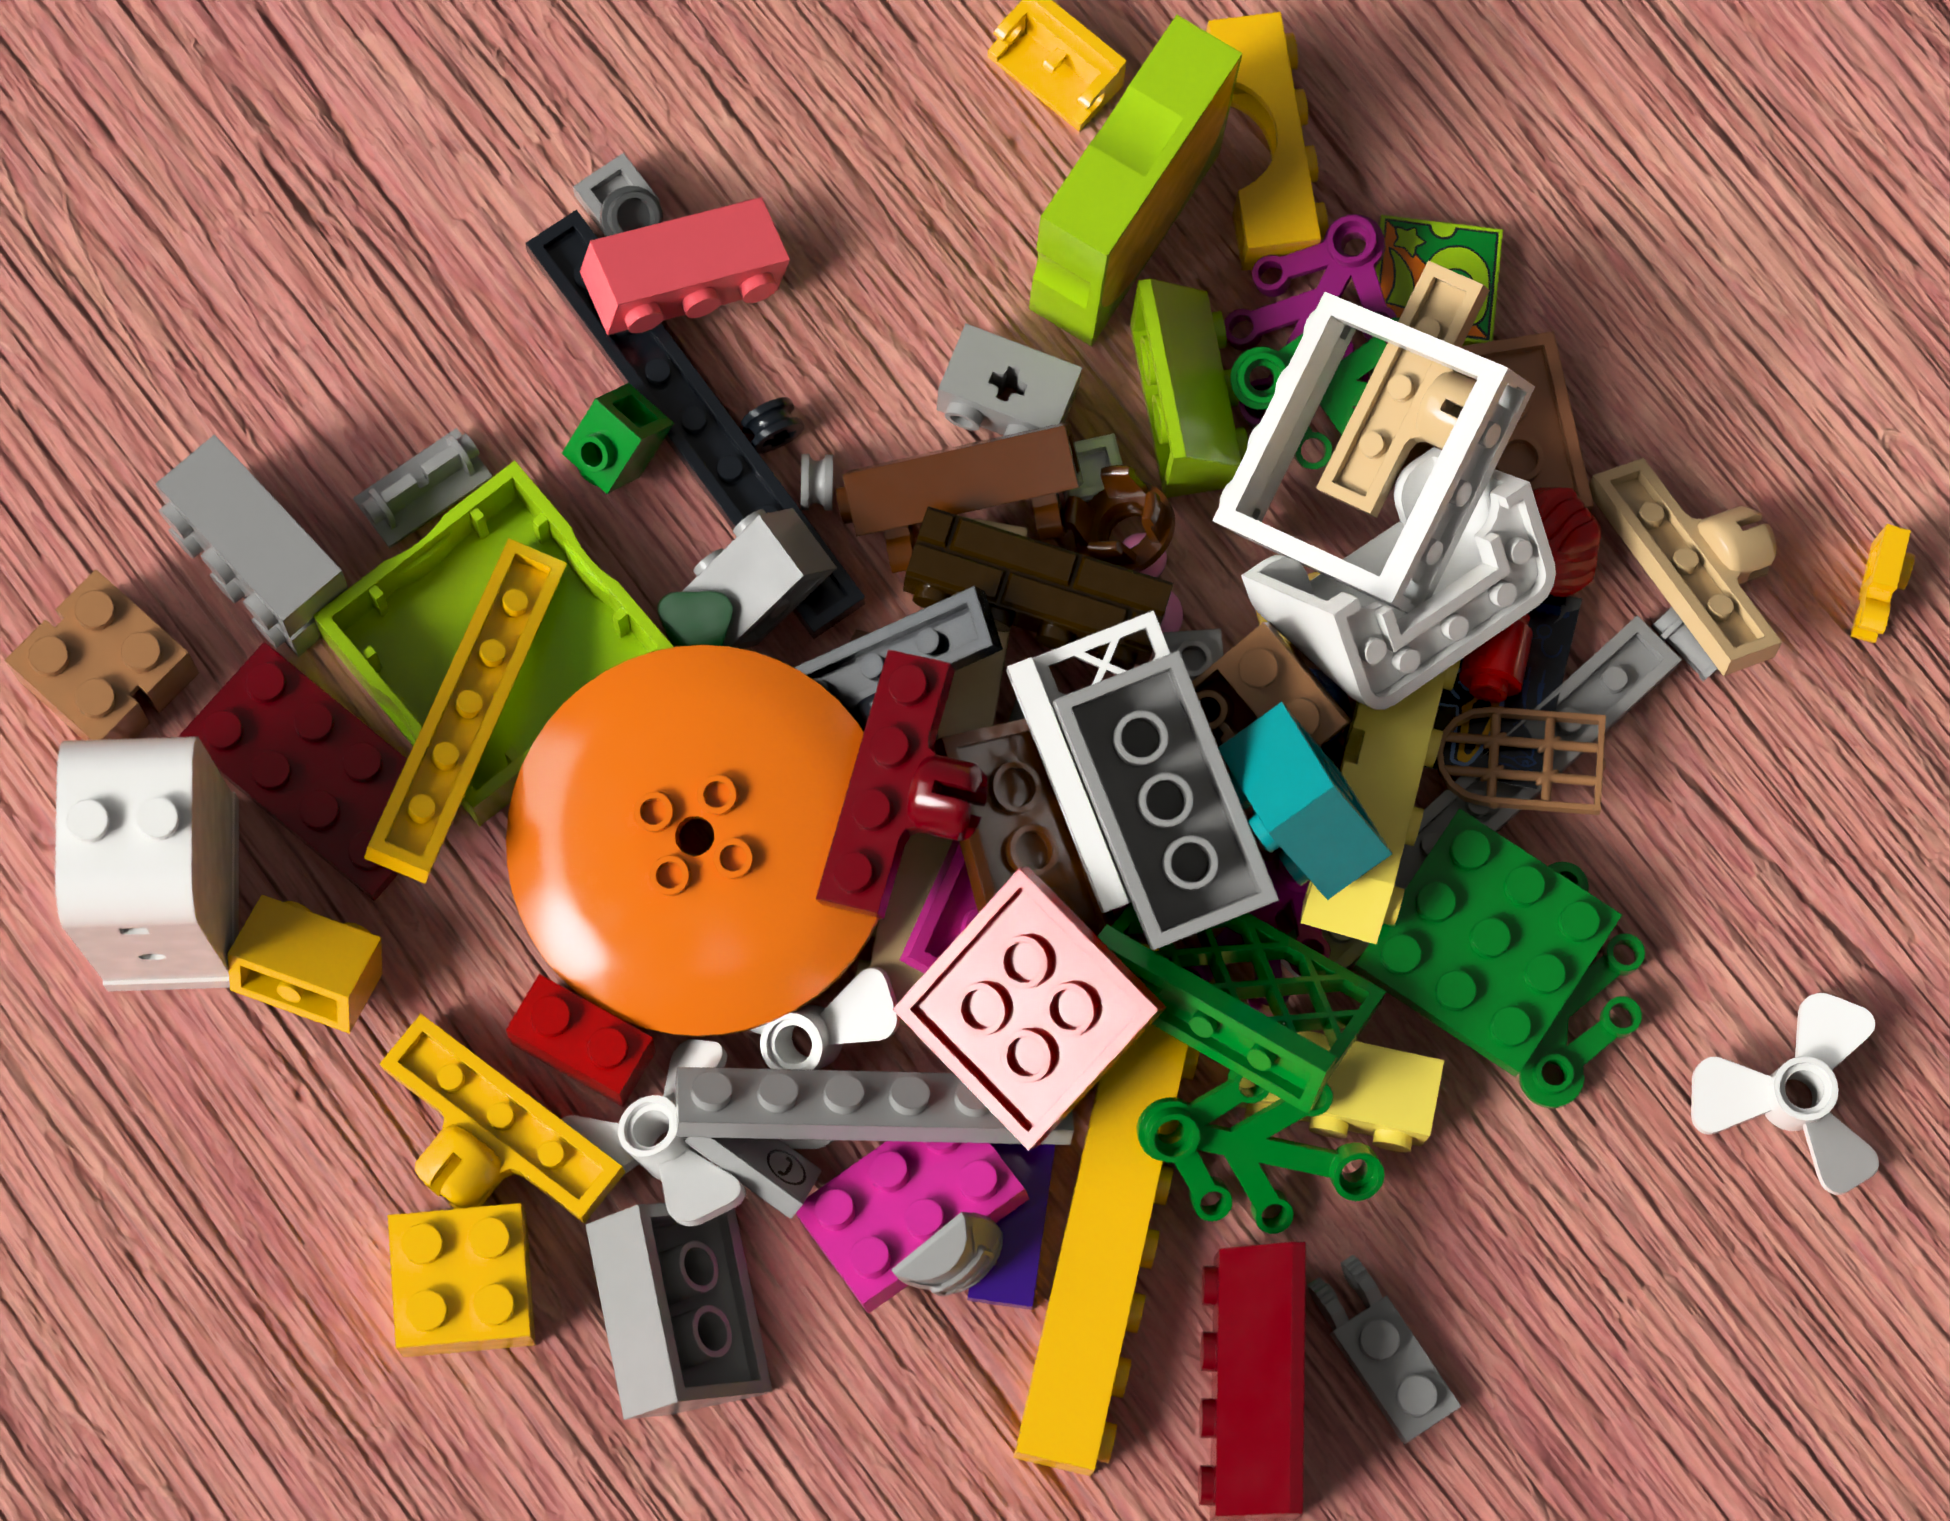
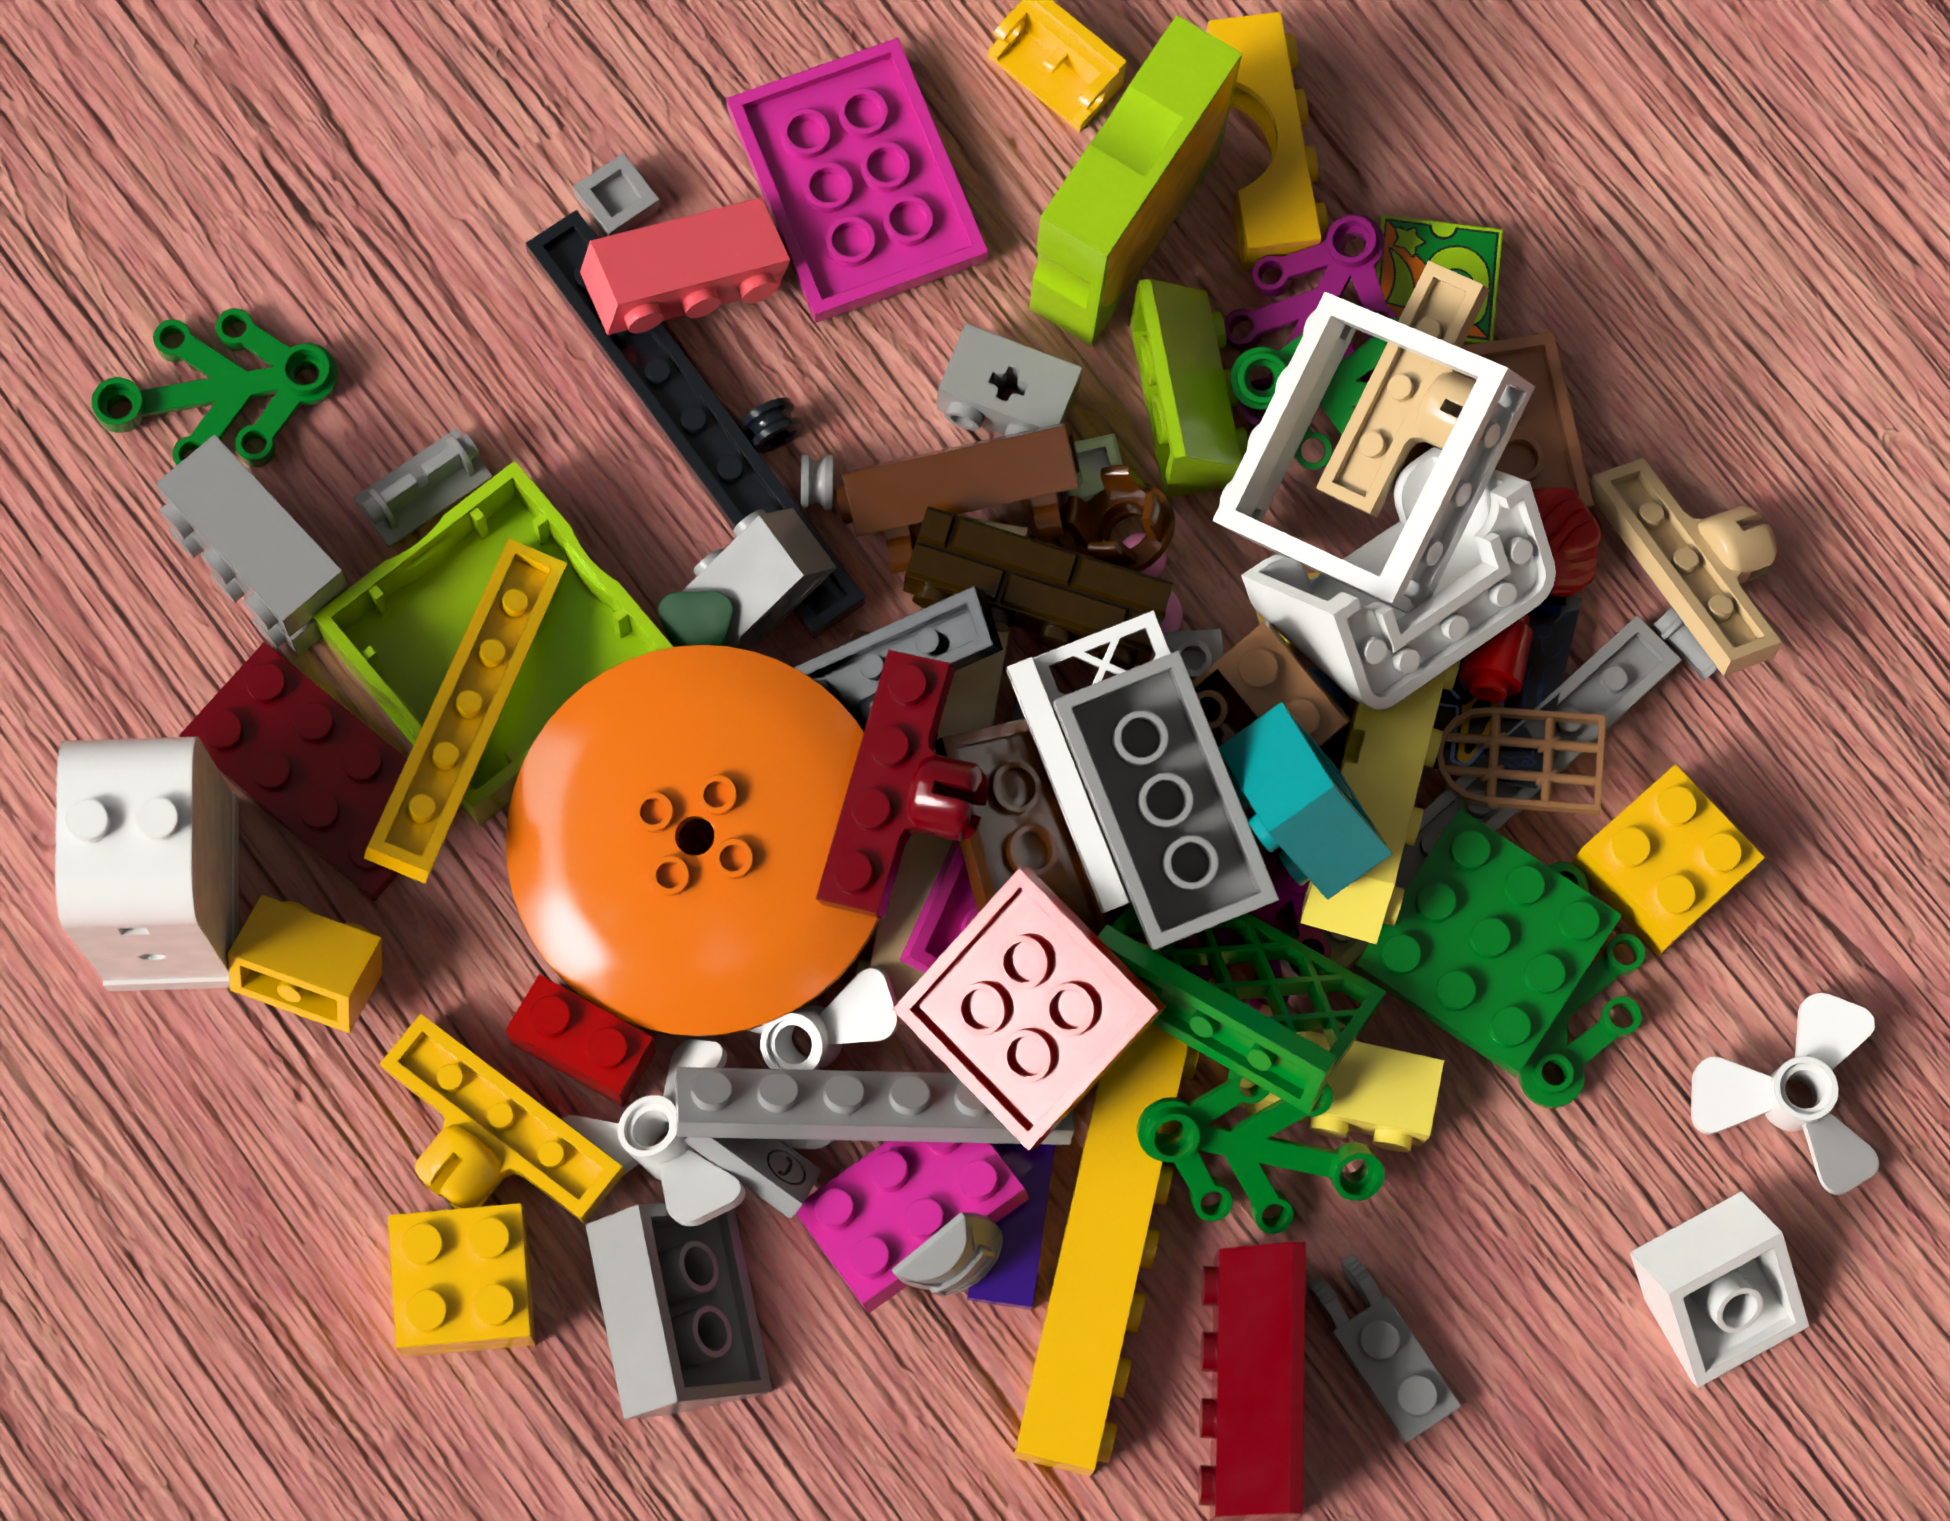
(99, 660): medium nougat piece -> none
(227, 387): none -> green plant
(617, 438): green brick -> none
(629, 209): dark grey plate -> none
(857, 180): none -> dark pink plate
(1667, 860): none -> yellow brick
(1721, 1287): none -> white slope
(1885, 571): yellow plate -> none

